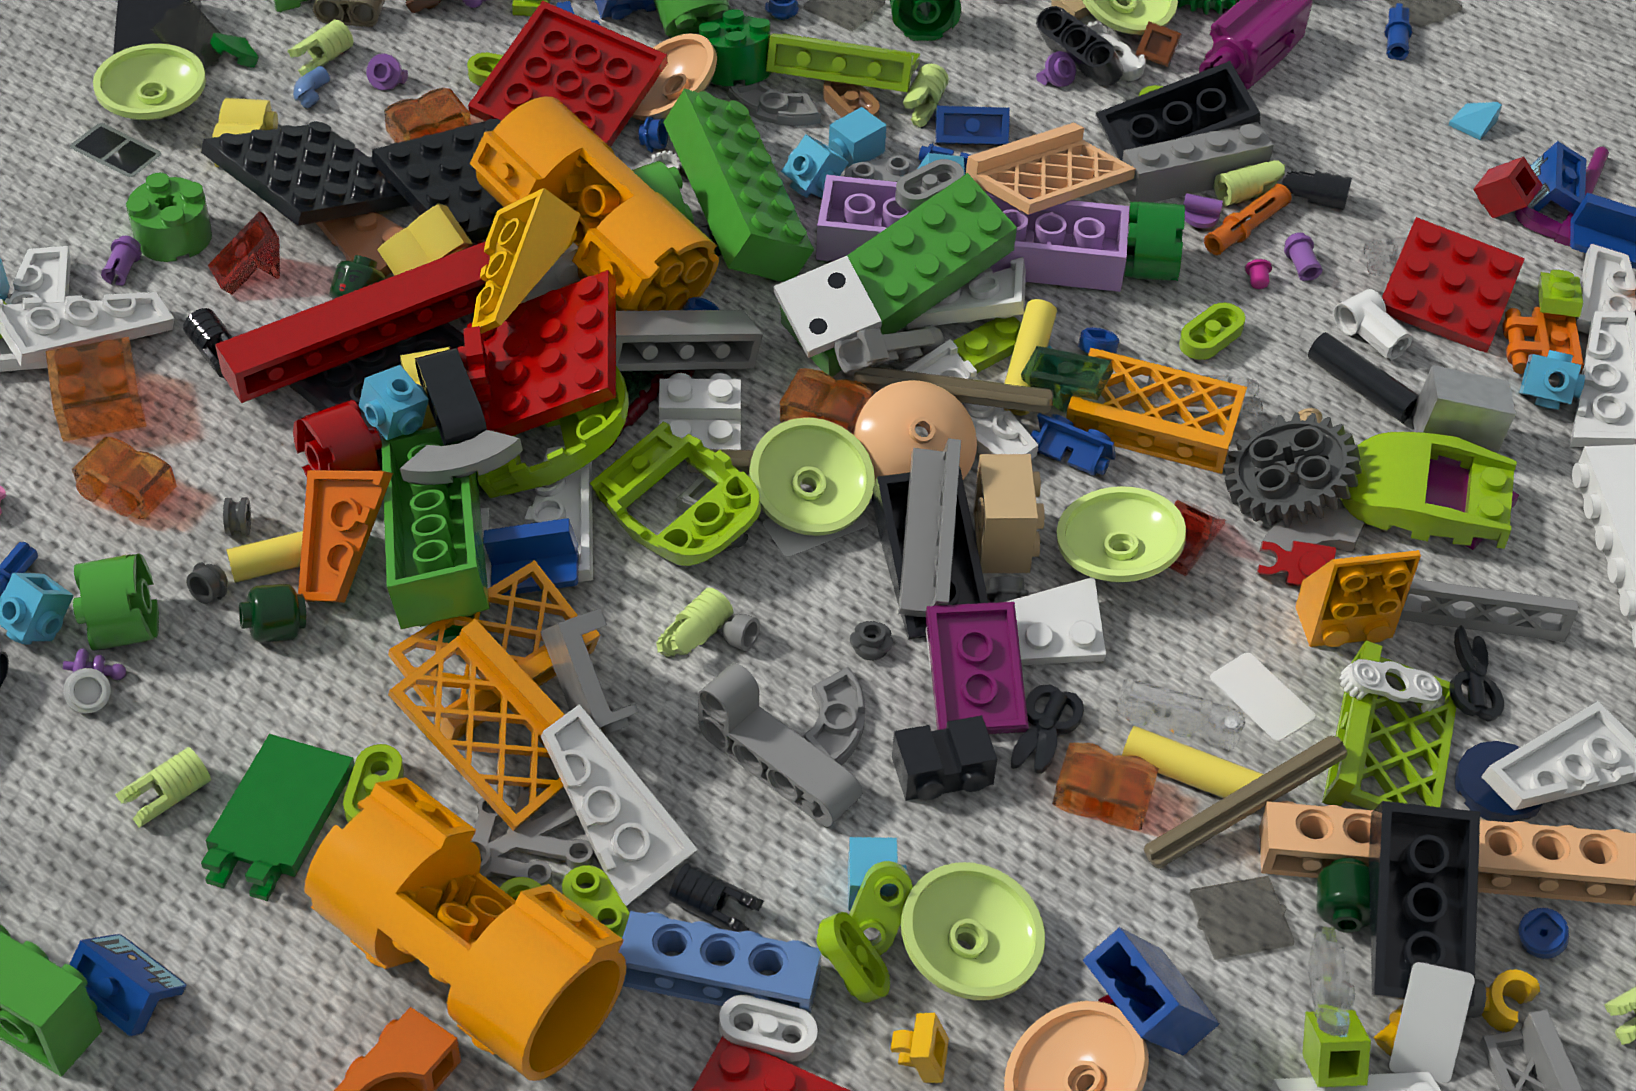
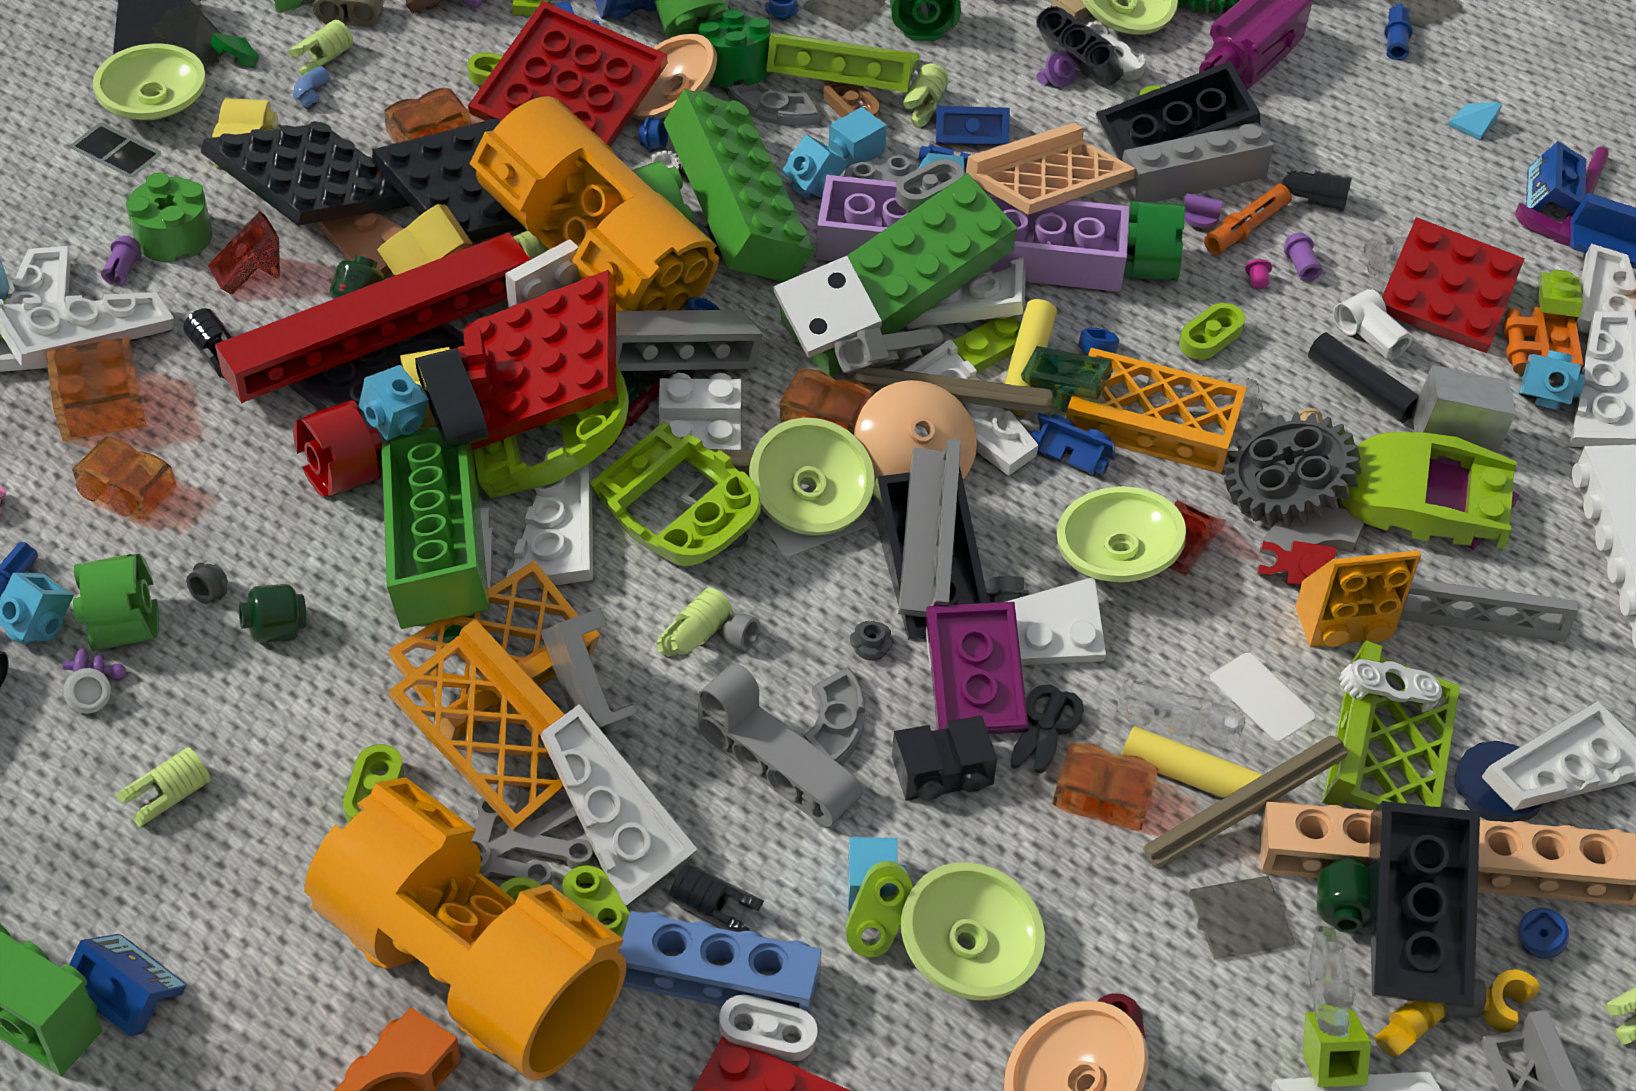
(237, 516): dark grey bush -> none
(265, 556): light yellow piece -> none
(276, 813): green tile -> none
(336, 529): orange wing -> none
(385, 72): medium lavender plate -> none
(442, 463): light grey tile -> none
(521, 248): yellow wedge -> none
(547, 542): blue panel -> none
(853, 957): lime plate -> none
(923, 1048): yellow tile -> none
(1007, 513): tan brick -> none
(1150, 992): blue brick -> none
(1158, 44): dark orange tile -> none
(1247, 182): yellowish green hinge -> none
(1432, 1021): white sticker -> none
(1474, 677): black piece -> none
(1508, 187): red brick -> none

